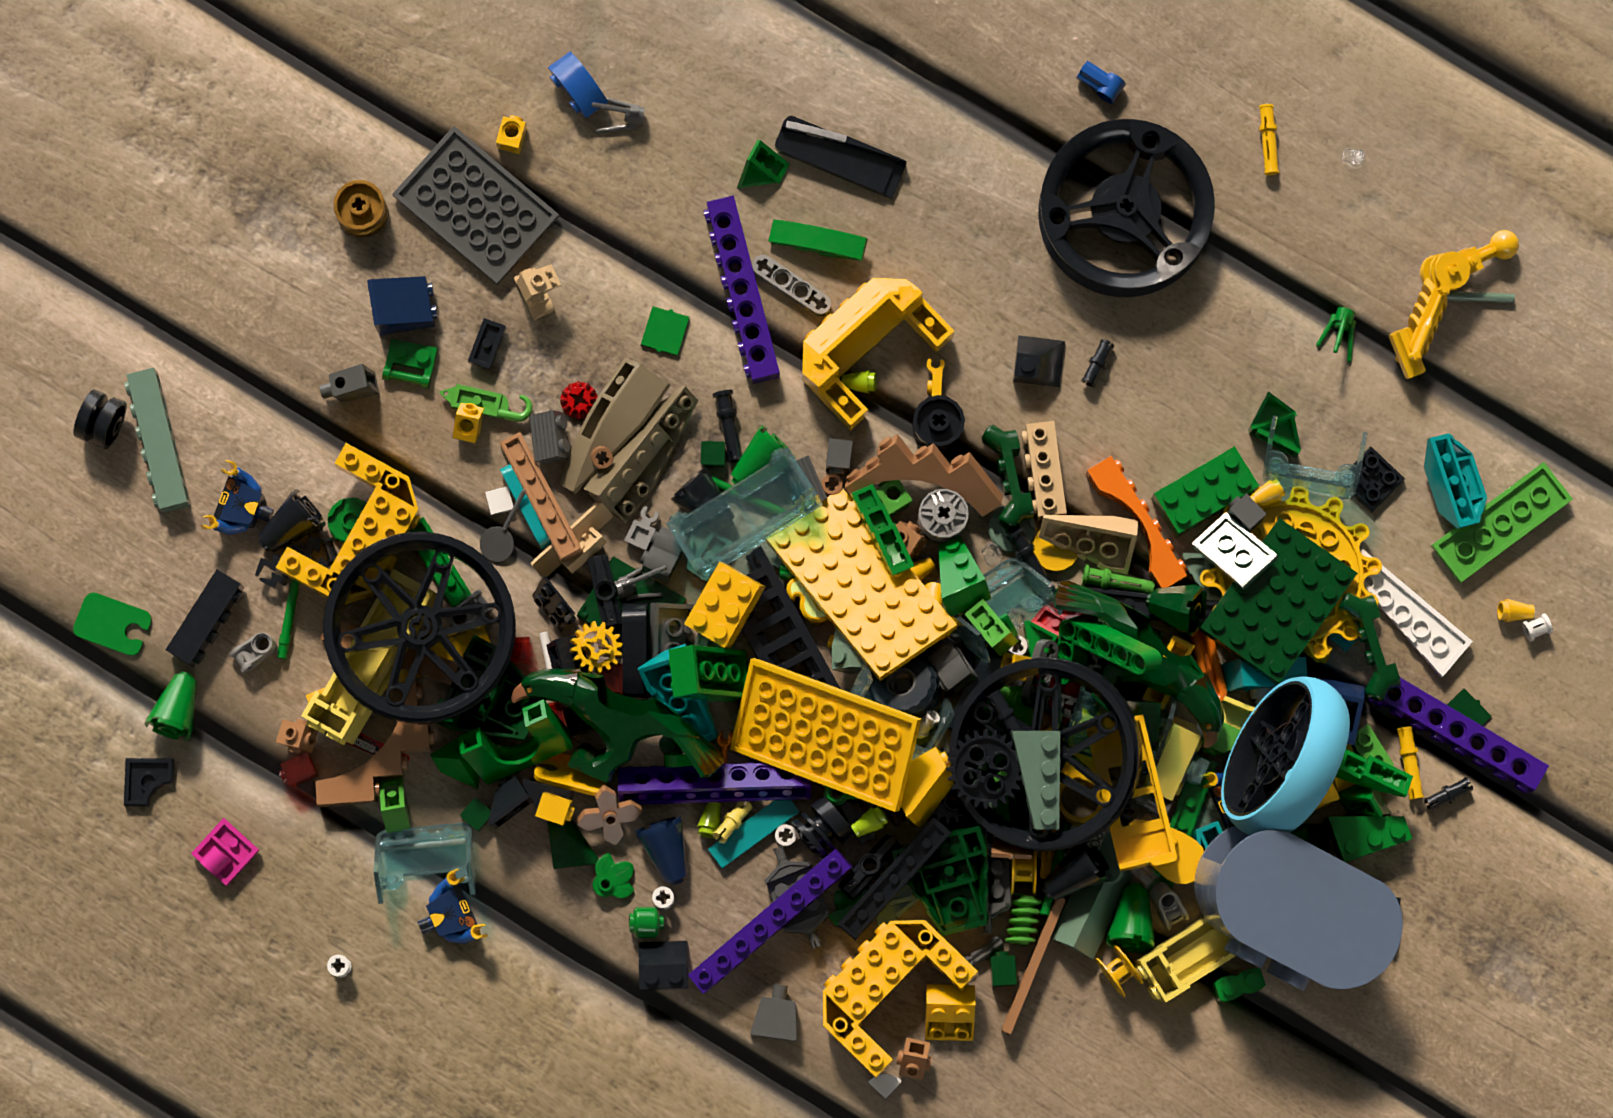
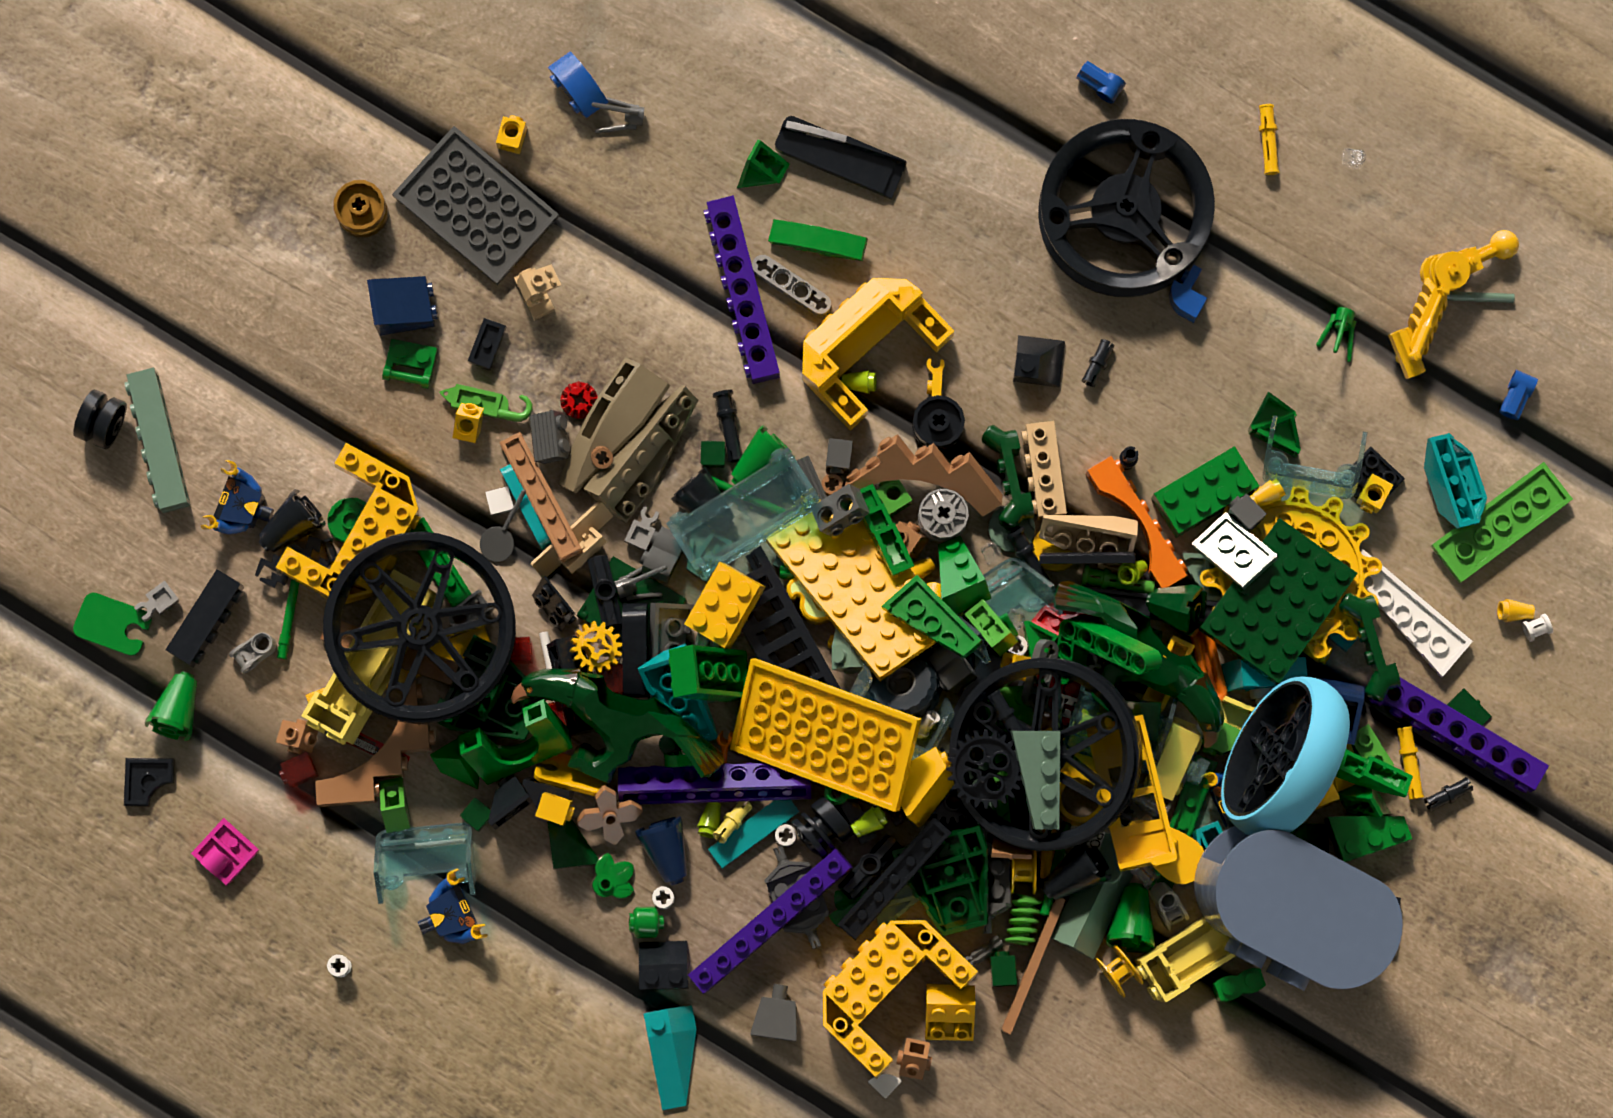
(160, 599): none -> light grey plate
(351, 384): dark grey torso -> none
(665, 331): green piece -> none
(671, 1045): none -> teal wedge
(838, 506): none -> dark grey brick
(929, 614): none -> green wing
(1087, 557): none -> black tile
(1131, 455): none -> black pin
(1131, 572): none -> lime cone
(1185, 300): none -> blue brick
(1376, 484): none -> yellow brick
(1520, 389): none -> blue piece

